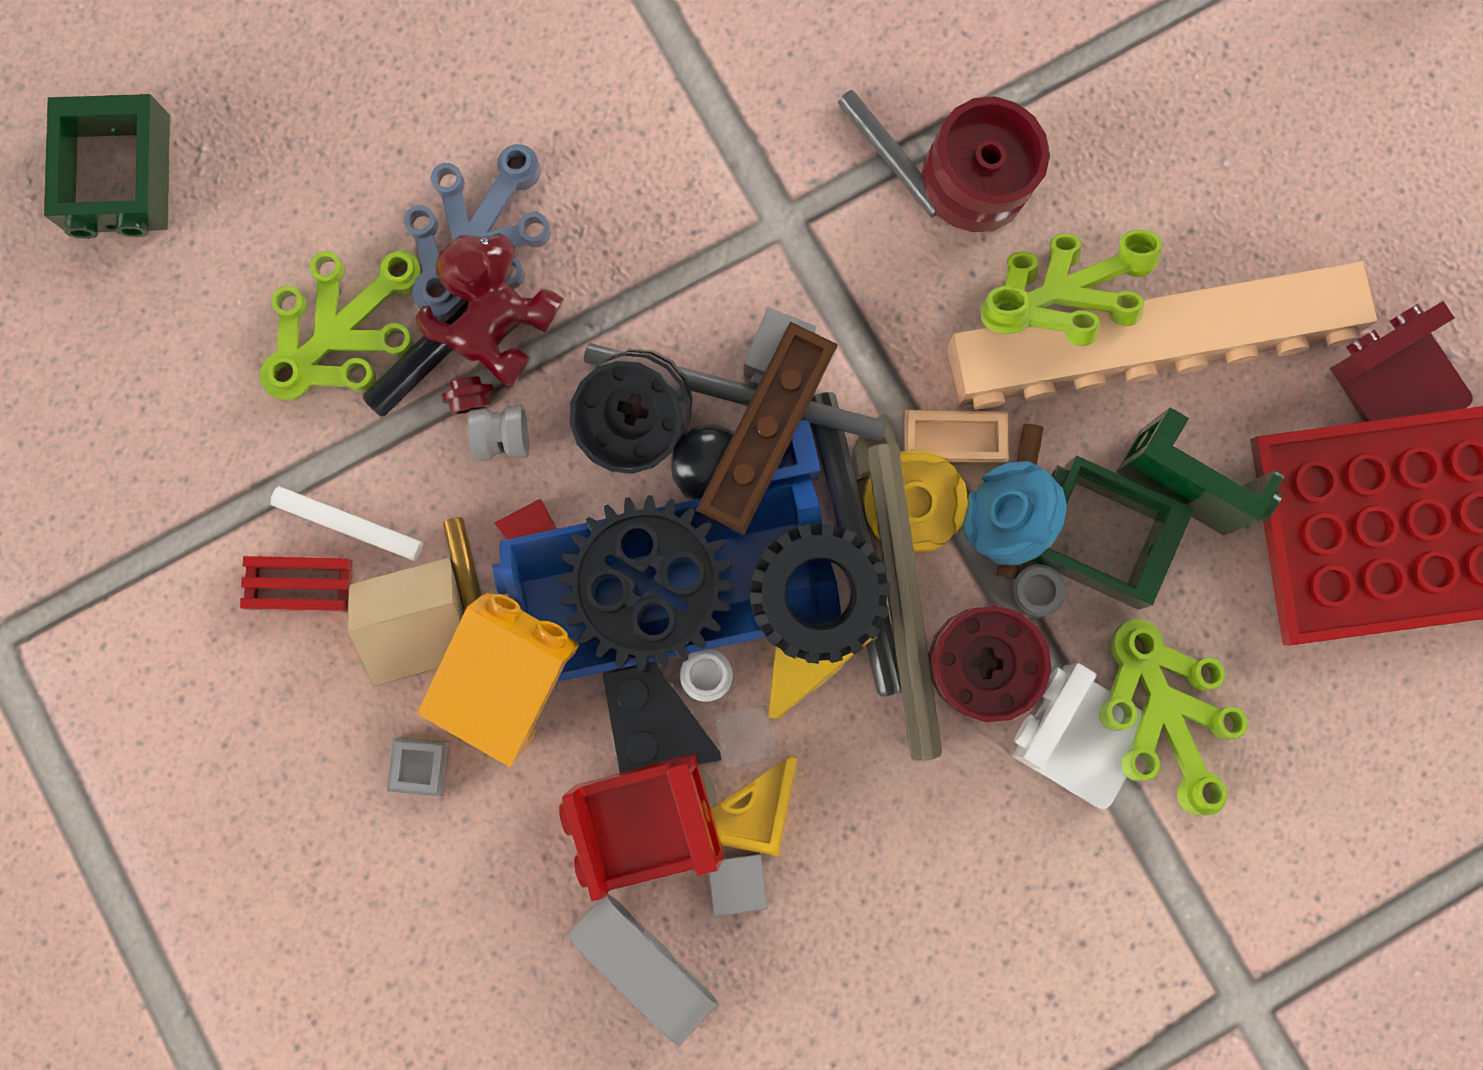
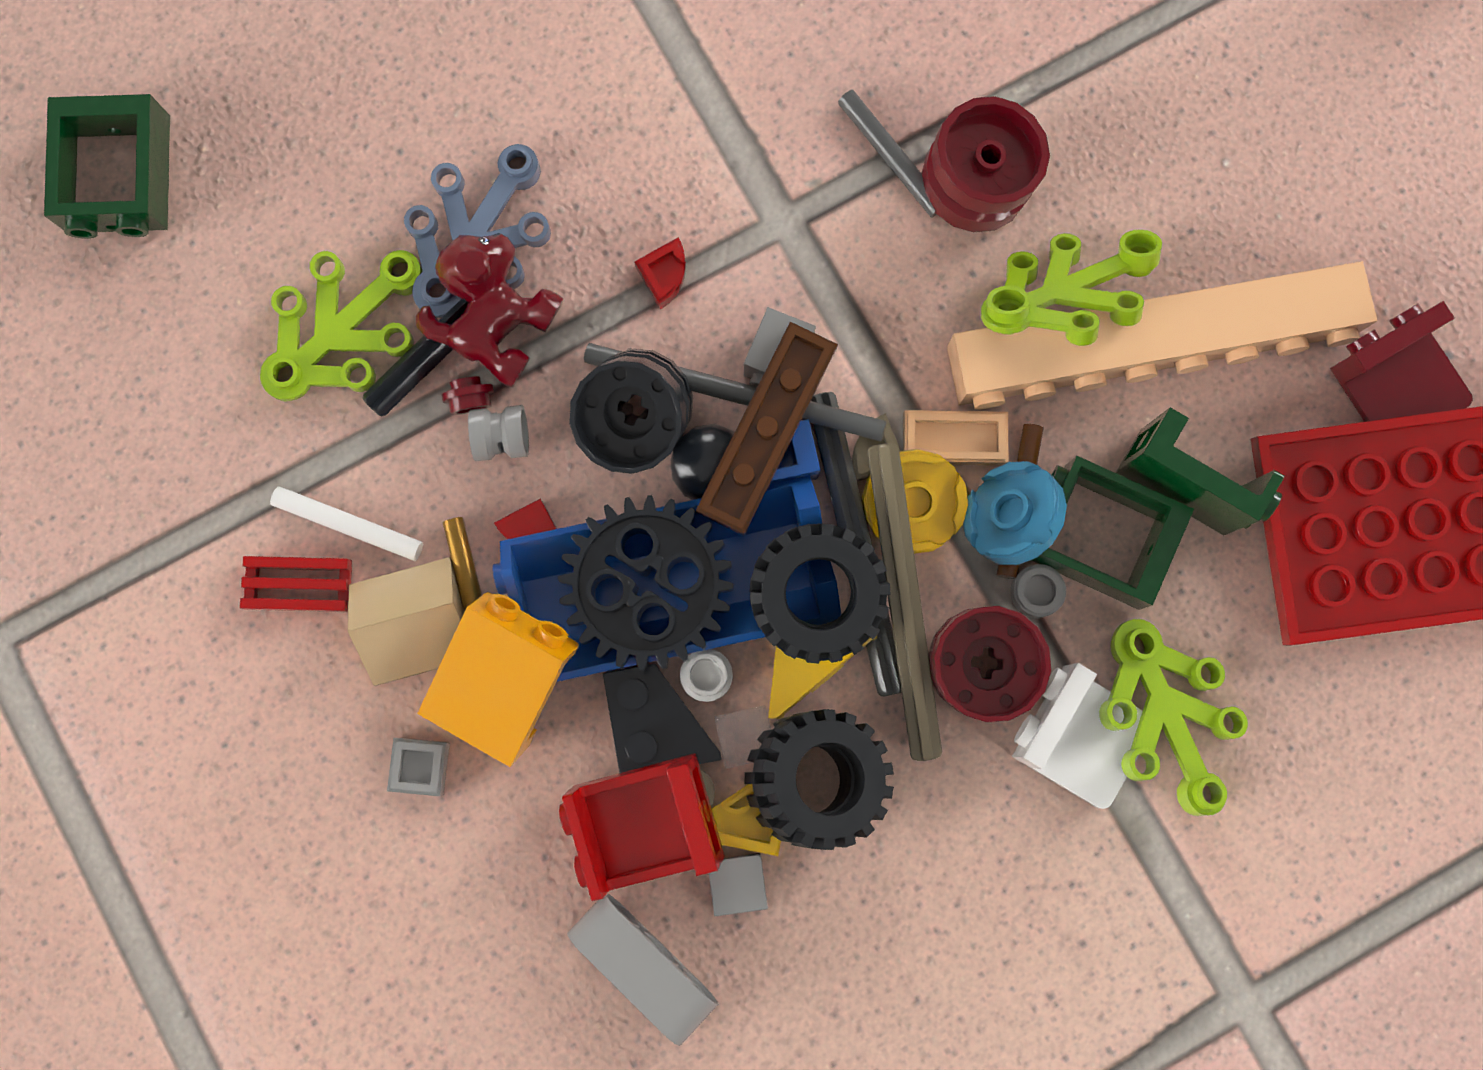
(663, 271): none -> red tile
(859, 769): none -> black tyre

